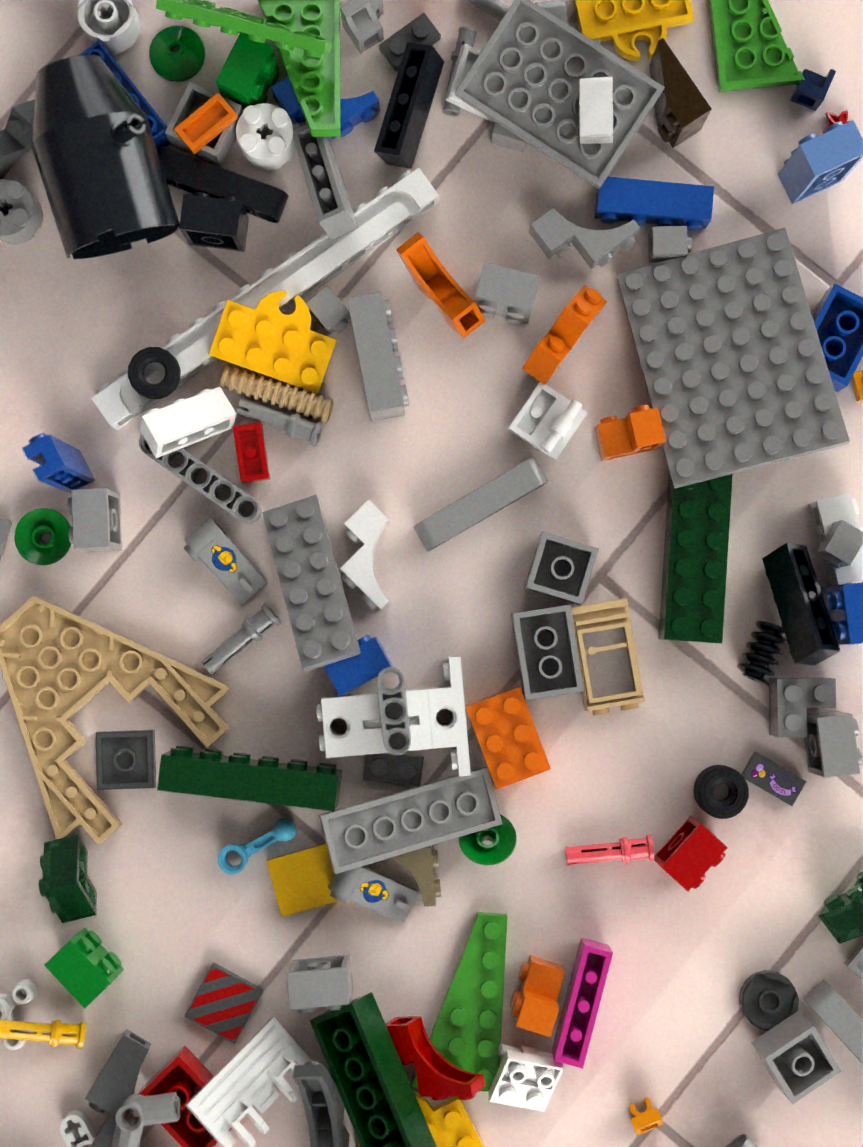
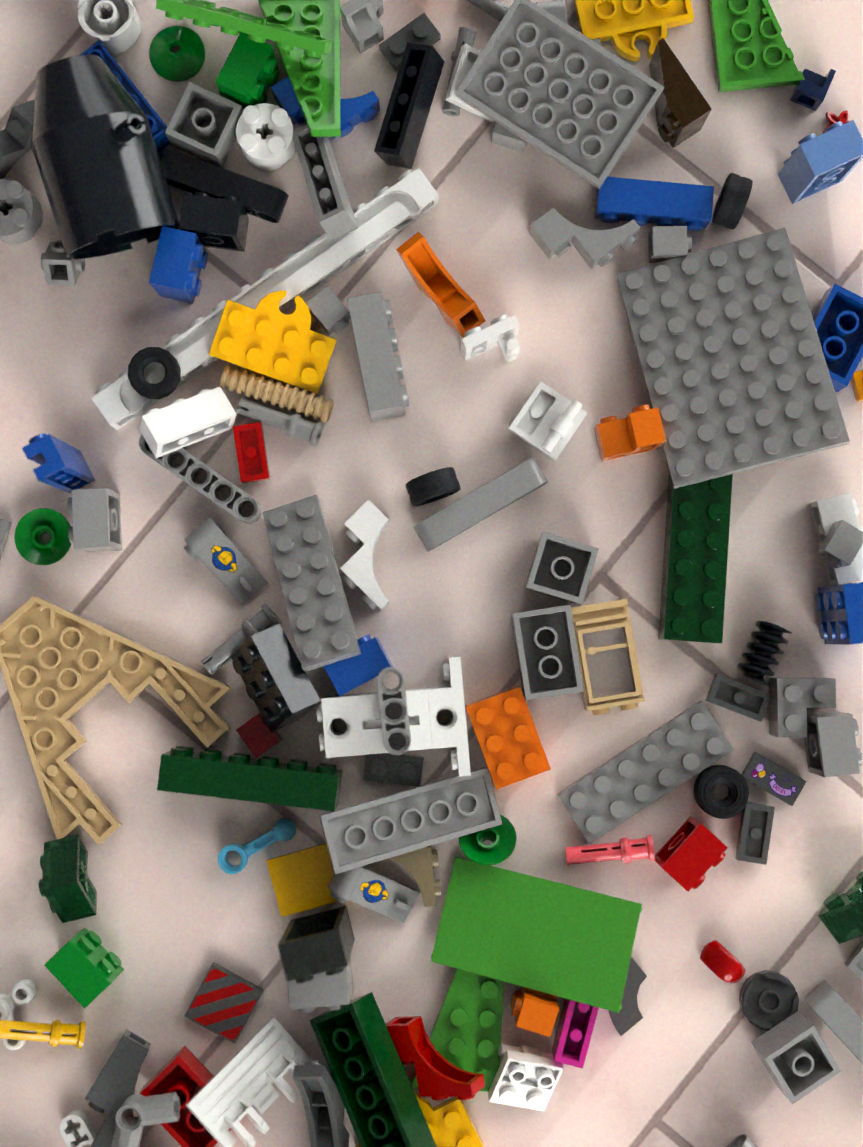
(59, 268): none -> light grey brick
(125, 759): dark grey tile -> none
(178, 265): none -> blue brick
(206, 123): orange tile -> none
(258, 736): none -> dark red panel
(274, 678): none -> black brick
(316, 944): none -> pearl dark grey piece
(433, 486): none -> black tyre
(500, 333): none -> white plate
(506, 293): light grey brick -> none
(537, 934): none -> bright green piece
(564, 334): orange arch -> none
(596, 110): white piece -> none
(629, 1013): none -> dark grey tile
(645, 772): none -> light grey plate
(645, 1120): light orange tile -> none
(722, 962): none -> red hair
(732, 201): none -> black tyre
(738, 697): none -> dark grey plate
(755, 833): none -> dark grey plate
(800, 604): black brick -> none

